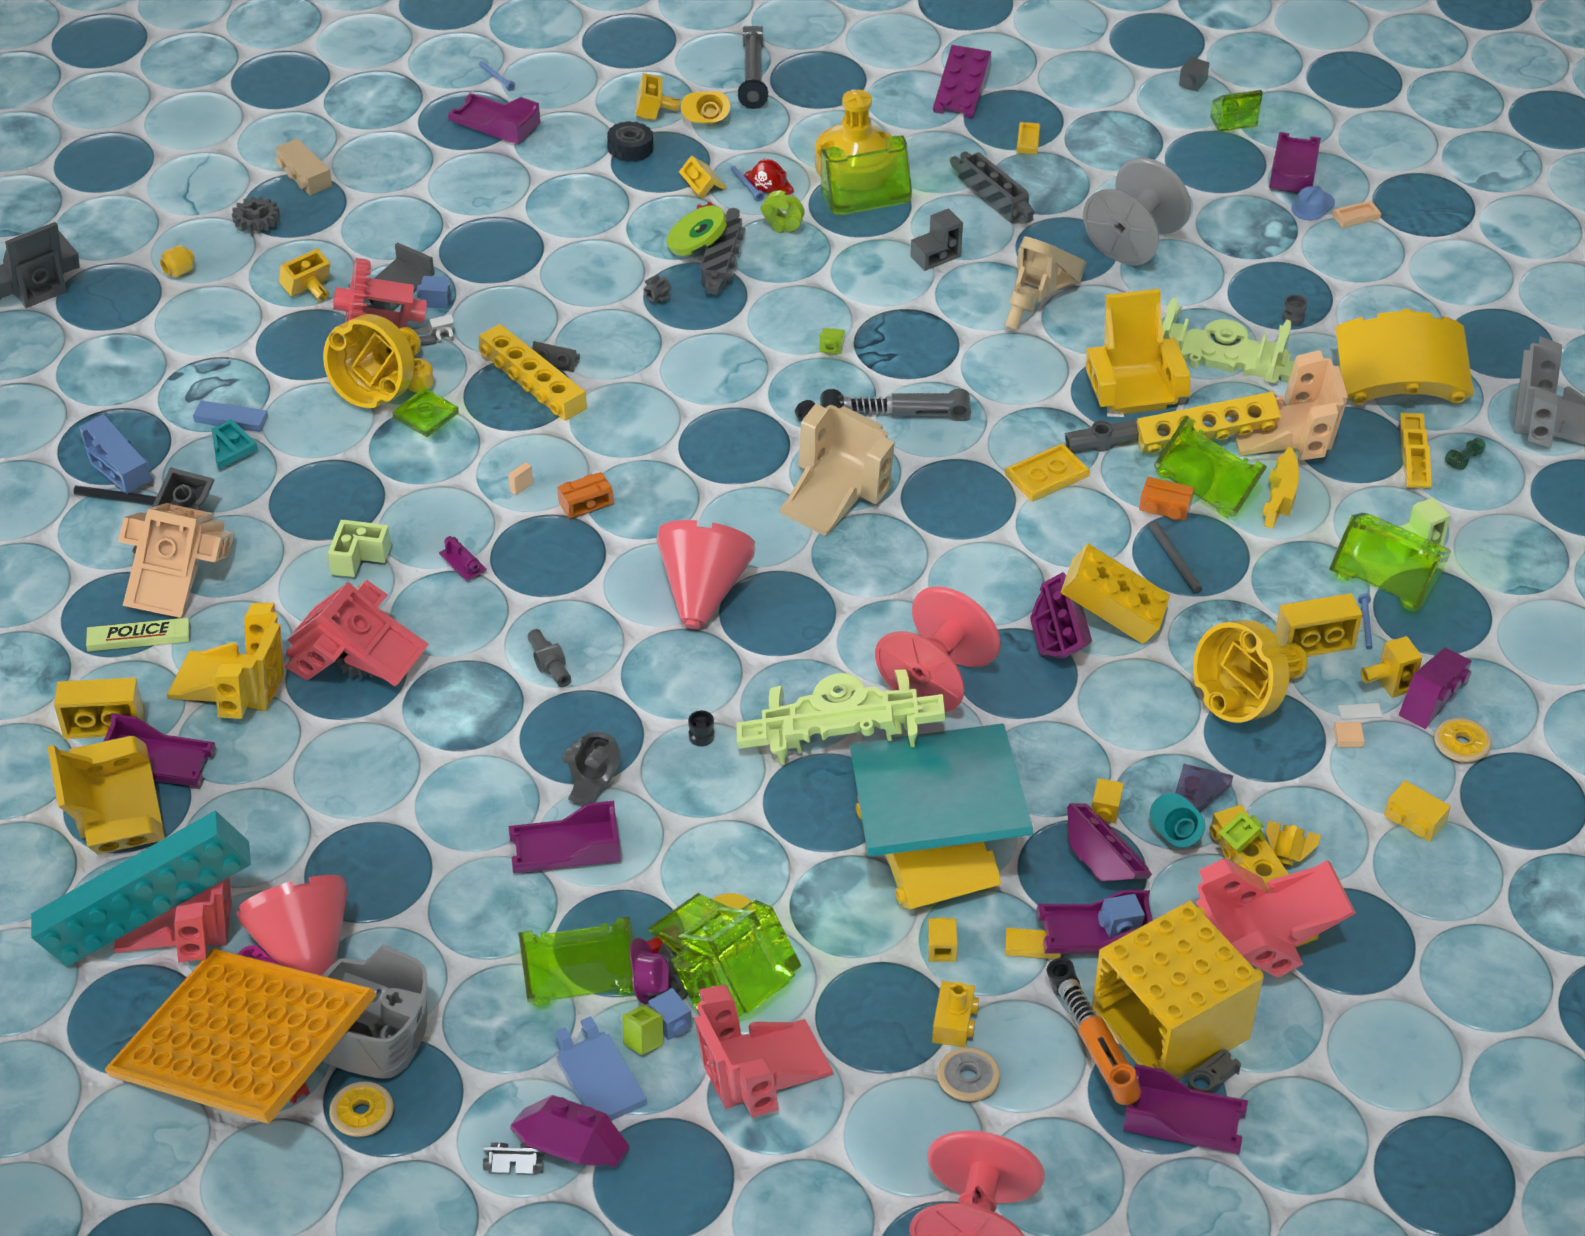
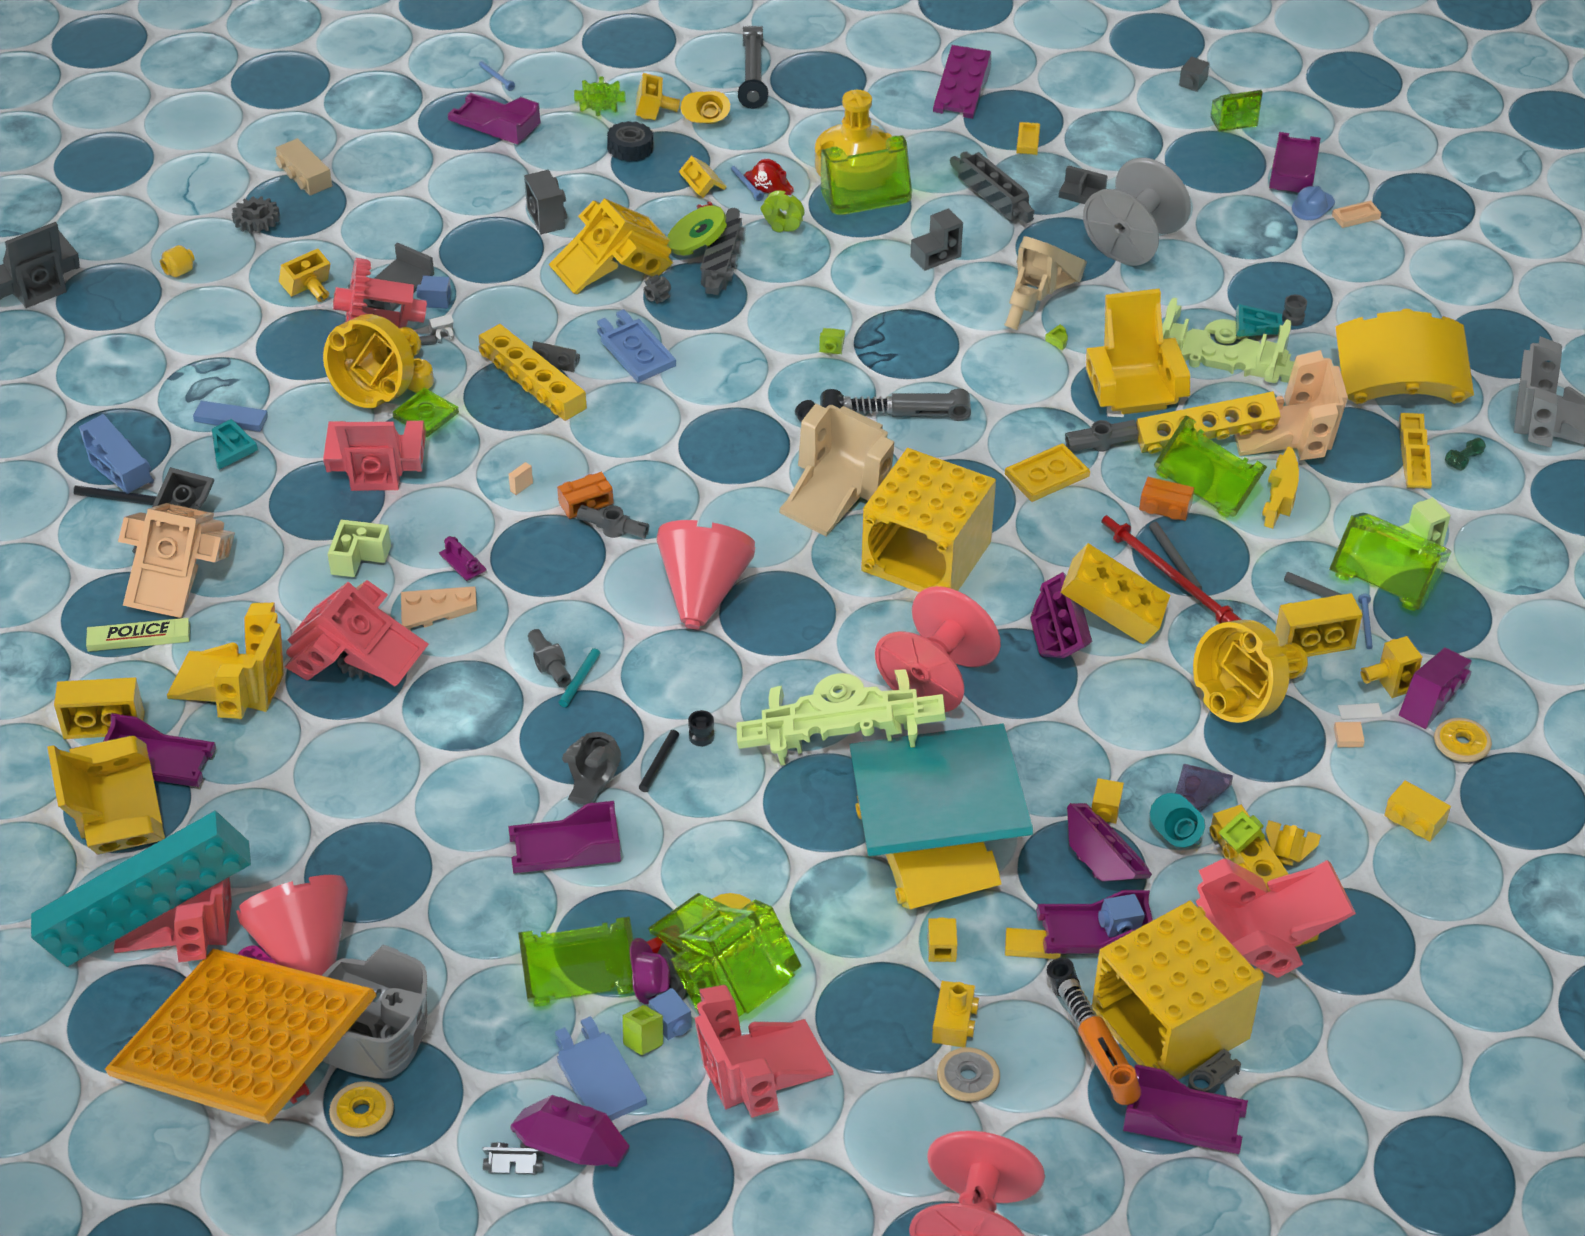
(374, 452): none -> coral piece
(430, 605): none -> light nougat wing
(545, 201): none -> dark grey brick
(579, 677): none -> teal bar
(599, 96): none -> clear neon green gear
(607, 234): none -> yellow piece
(613, 521): none -> dark grey pin
(635, 347): none -> medium blue tile
(659, 760): none -> black bar
(927, 523): none -> yellow piece
(1057, 337): none -> lime tile
(1081, 184): none -> dark grey panel
(1122, 533): none -> red bar
(1256, 321): none -> teal wing
(1309, 585): none -> dark grey bar

